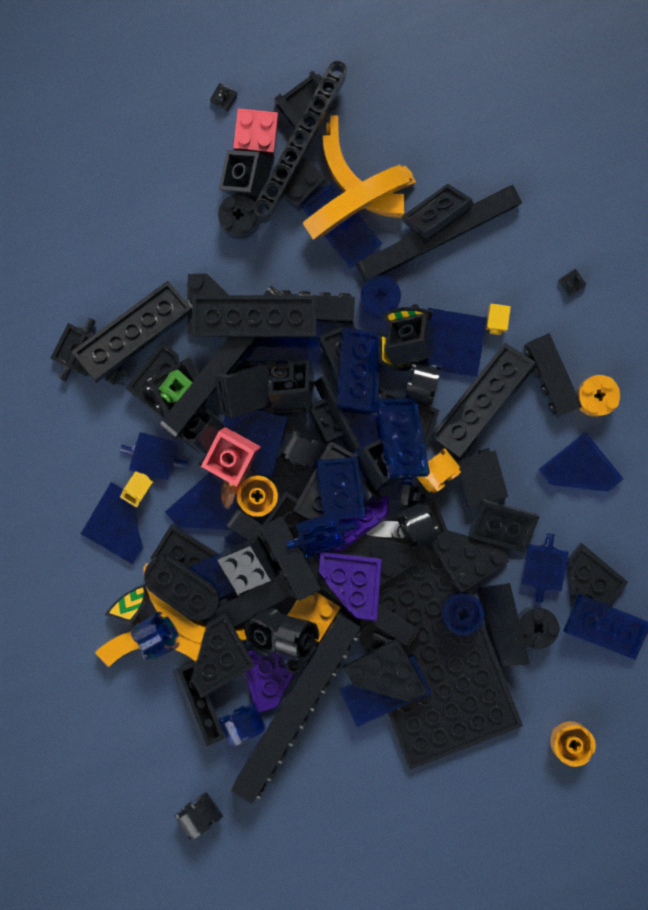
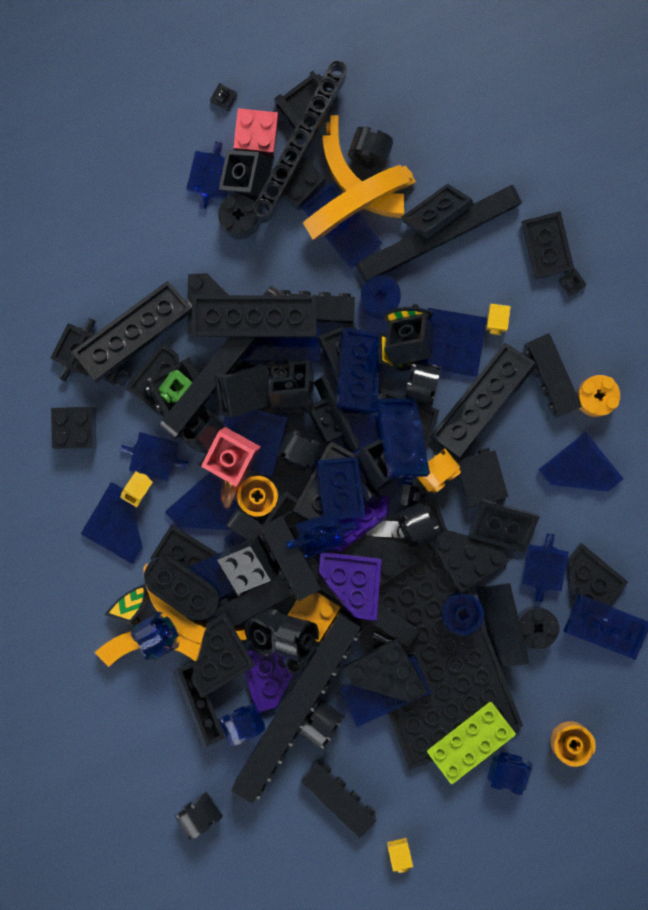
(73, 428): none -> black brick
(206, 175): none -> clear blue plate
(322, 724): none -> black brick
(338, 798): none -> black brick
(370, 147): none -> black brick
(400, 855): none -> yellow brick
(471, 743): none -> lime bracket
(509, 772): none -> clear blue brick
(547, 245): none -> black plate

